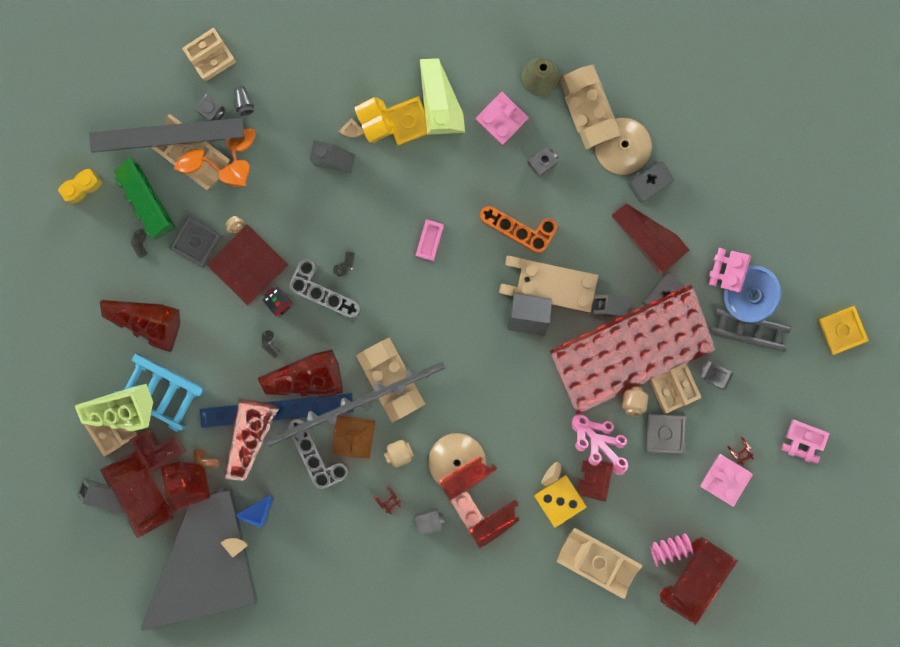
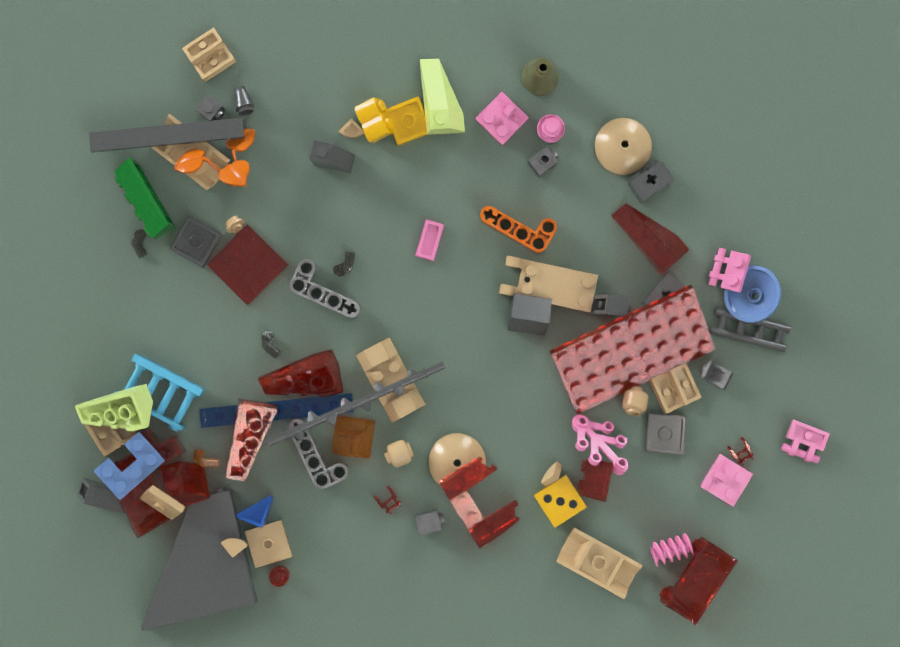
(77, 188): yellow brick -> none
(123, 482): none -> medium blue plate
(152, 321): clear red wedge -> none
(162, 502): none -> tan plate
(268, 543): none -> tan plate
(276, 577): none -> clear red wheel
(277, 301): slope -> none
(550, 128): none -> bright pink plate
(589, 106): tan piece -> none
(843, 330): yellow tile -> none

